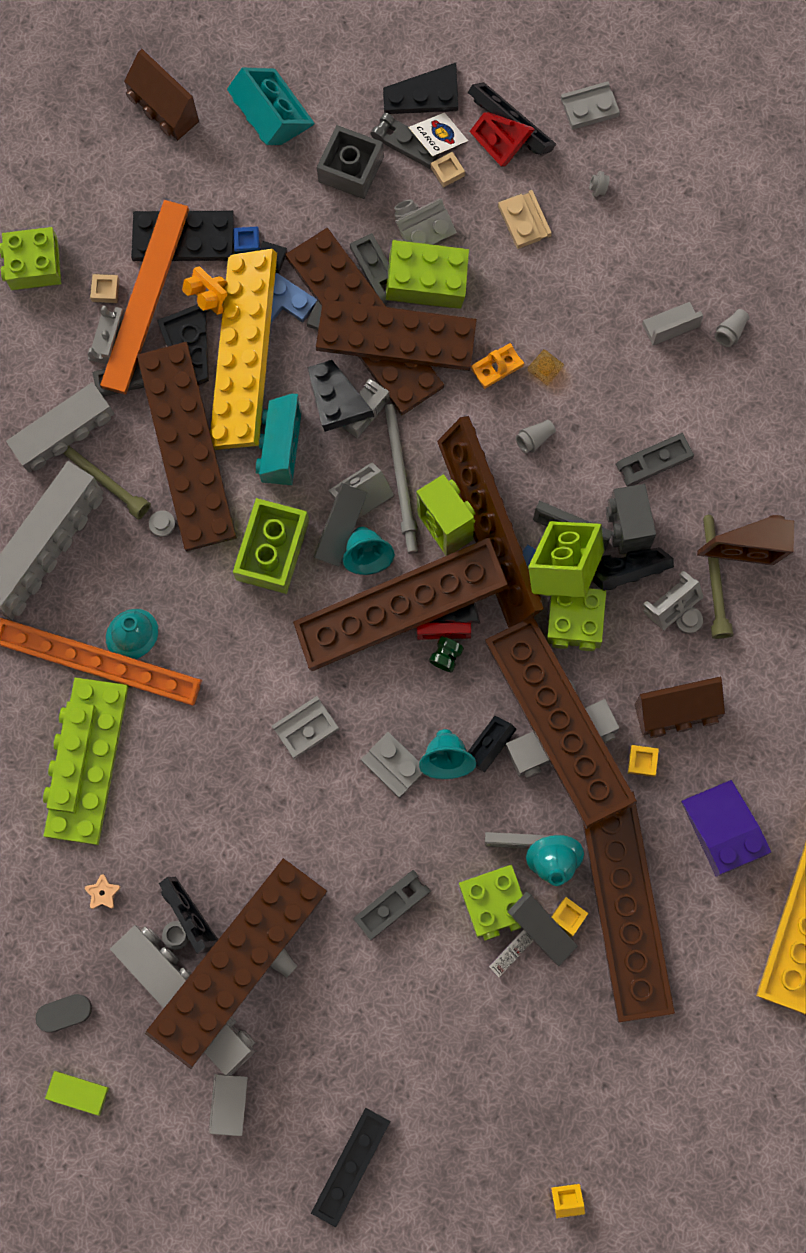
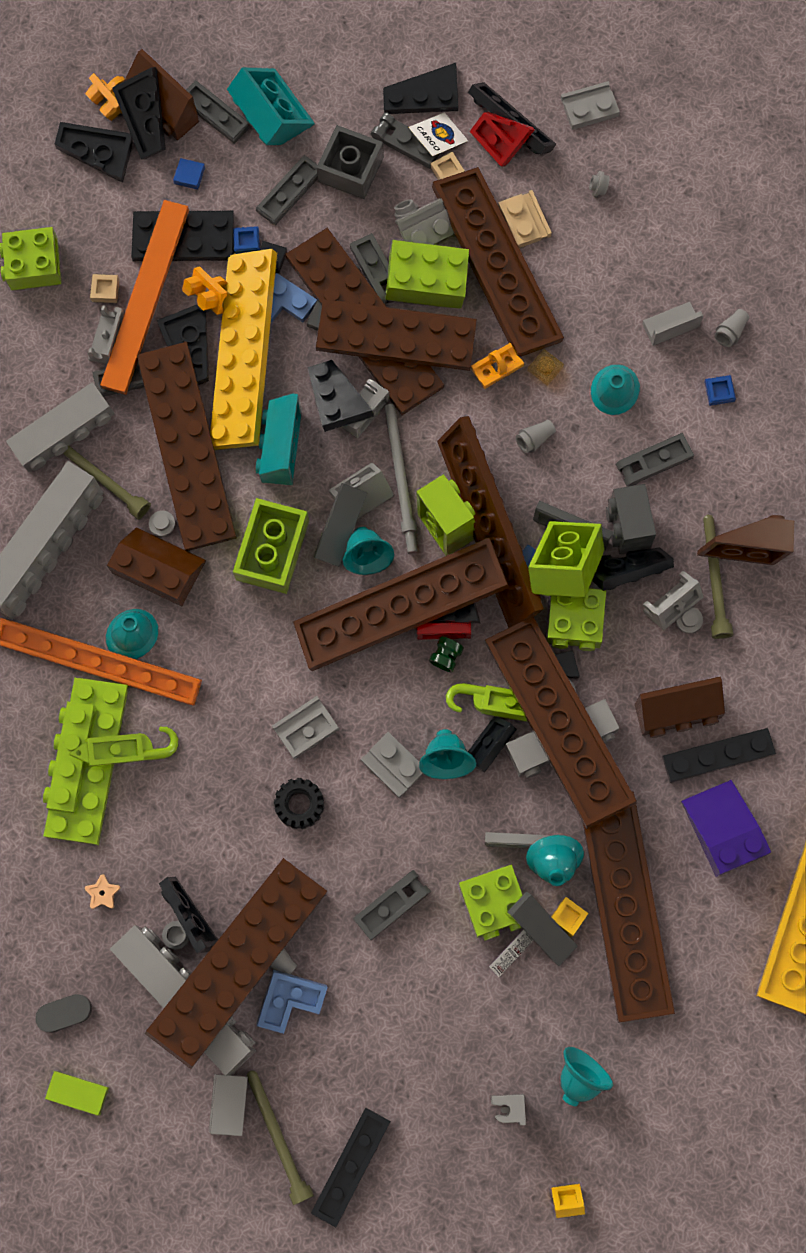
(96, 147): none -> black wing
(101, 89): none -> light orange hips
(124, 749): none -> lime plate
(142, 111): none -> black wing
(156, 565): none -> reddish brown slope
(189, 173): none -> blue tile
(218, 113): none -> dark grey tile
(288, 190): none -> dark grey tile
(288, 992): none -> medium blue plate
(295, 787): none -> black tyre
(299, 1188): none -> olive piece
(487, 700): none -> lime plate
(498, 262): none -> reddish brown plate
(515, 1109): none -> light grey hinge
(568, 664): none -> black tile
(582, 1077): none -> teal hat
(615, 389): none -> teal hat
(643, 761): yellow plate -> none
(718, 755): none -> black plate
(720, 390): none -> blue tile

